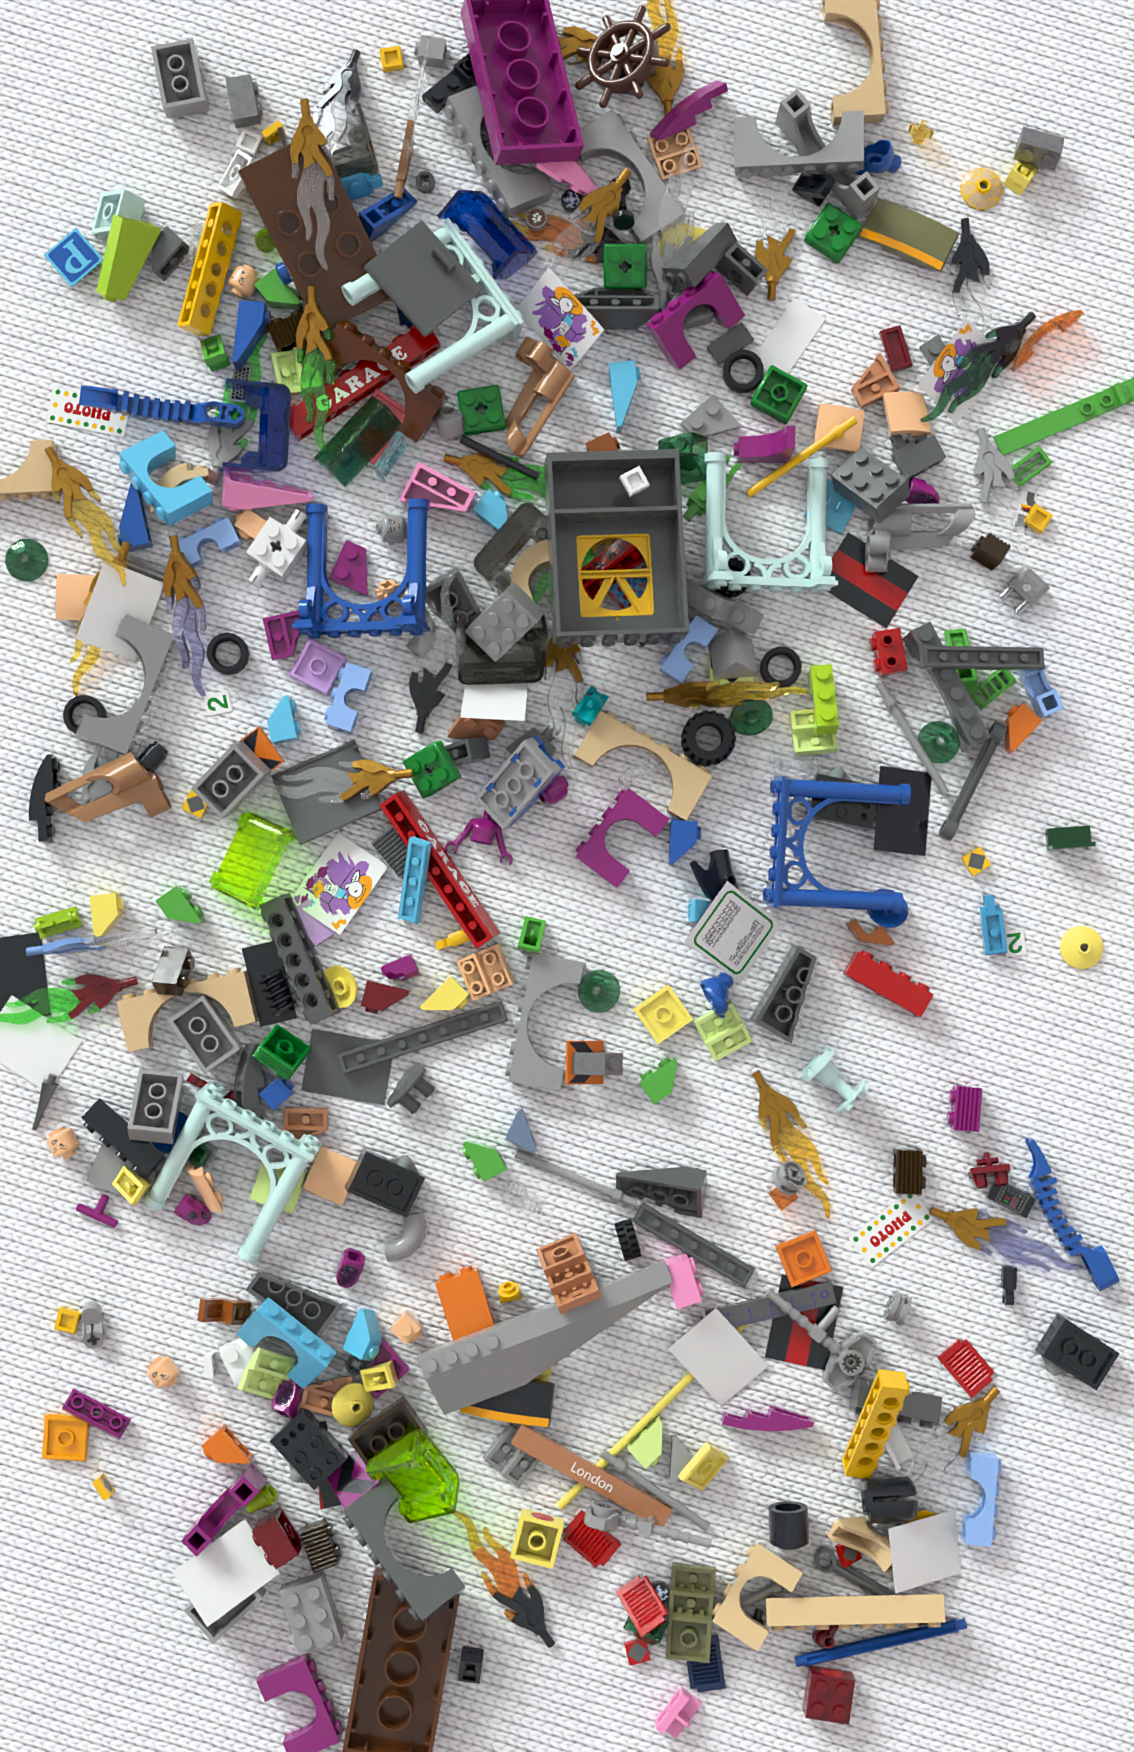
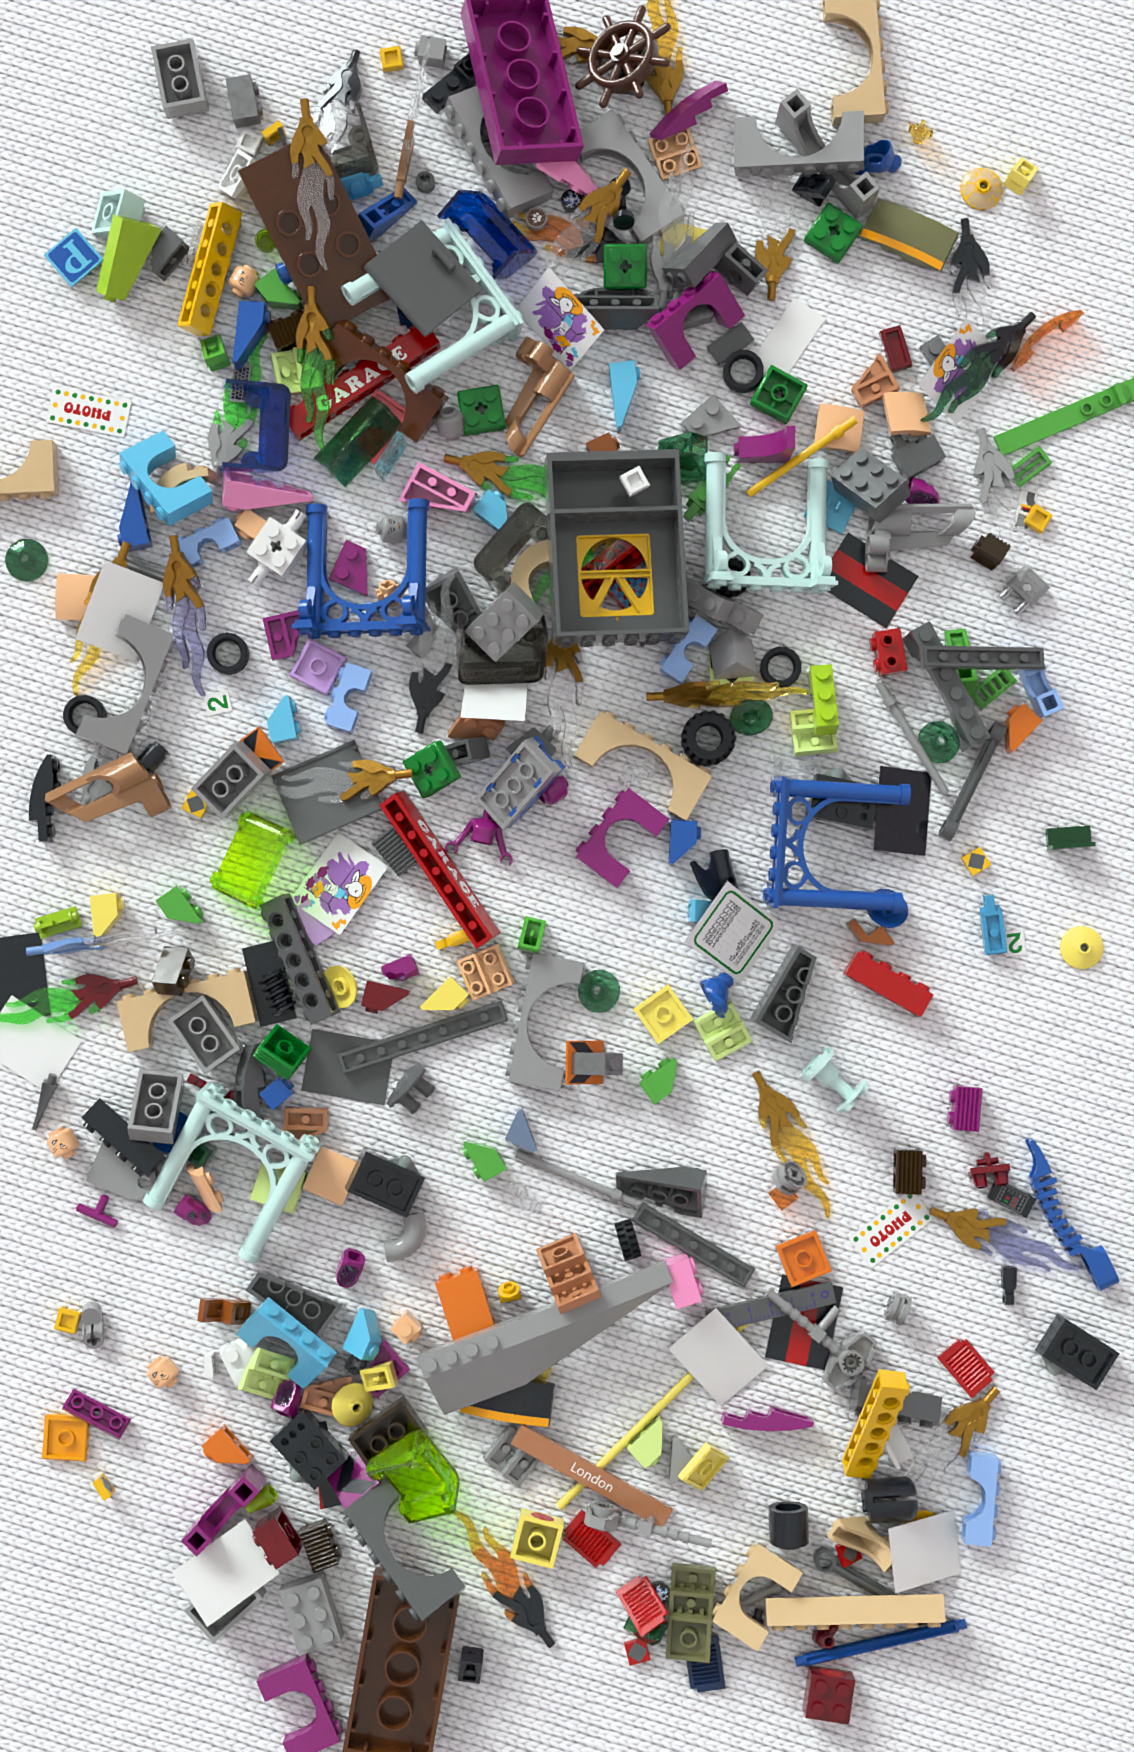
(78, 507): clear yellow piece -> none
(131, 1185): light yellow slope -> none
(189, 413): blue piece -> none
(414, 880): medium azure tile -> none
(499, 457): black bar -> none
(589, 707): teal hips -> none
(621, 1466): light grey bar -> none
(677, 1713): bright pink panel -> none
(1039, 148): flat silver brick -> none

